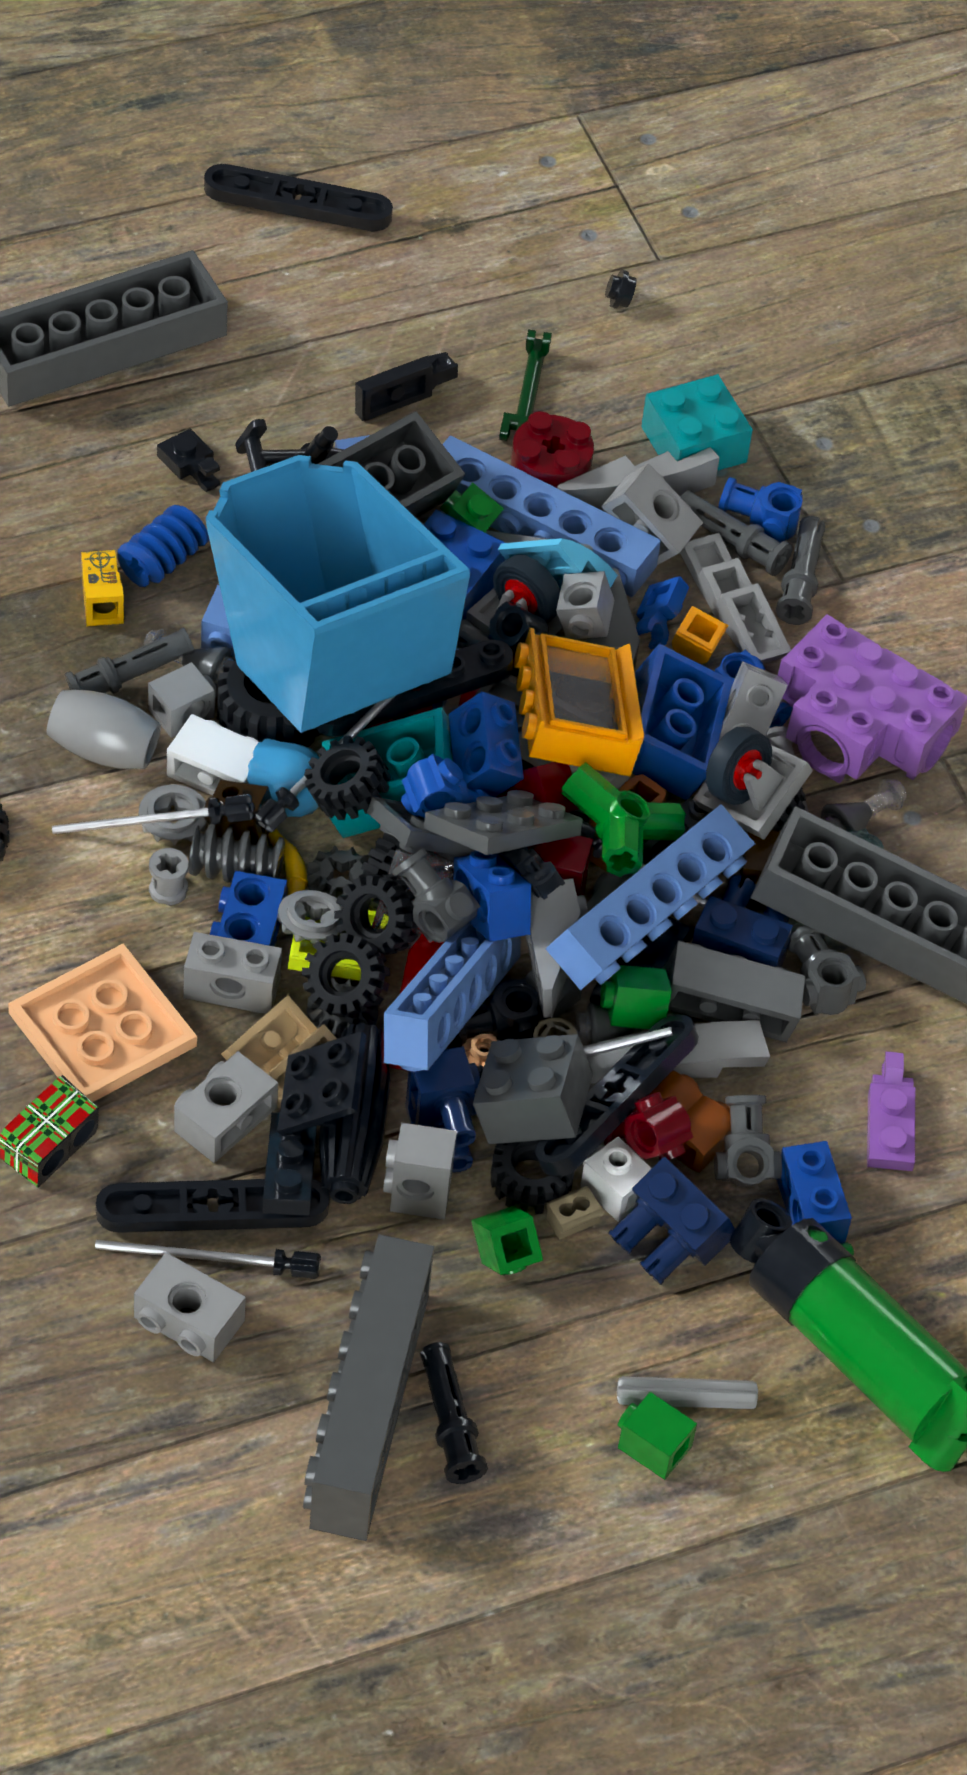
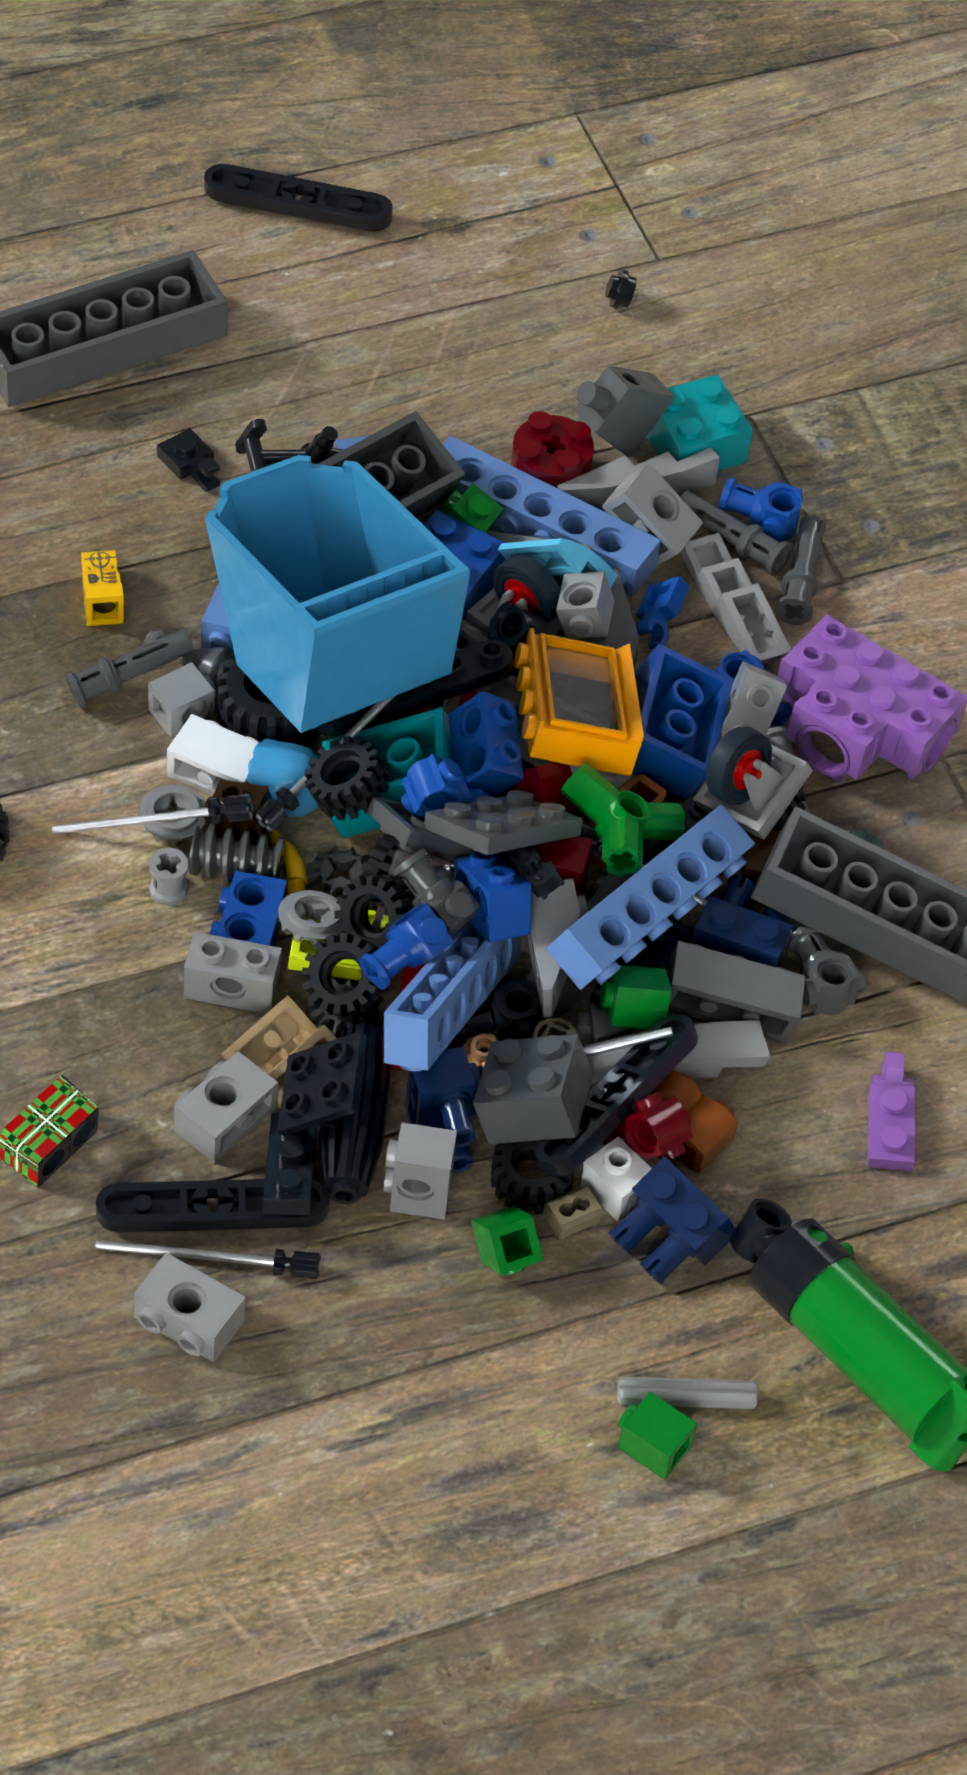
(103, 729): light grey piece -> none
(103, 1024): light nougat plate -> none
(162, 545): blue piece -> none
(368, 1388): dark grey brick -> none
(402, 385): black hinge -> none
(409, 943): none -> blue connector
(455, 1430): black pin -> none
(537, 350): dark green hinge -> none
(623, 406): none -> dark grey torso
(698, 635): light orange brick -> none
(748, 1138): dark grey connector -> none
(813, 1188): blue brick -> none
(858, 814): piece -> none

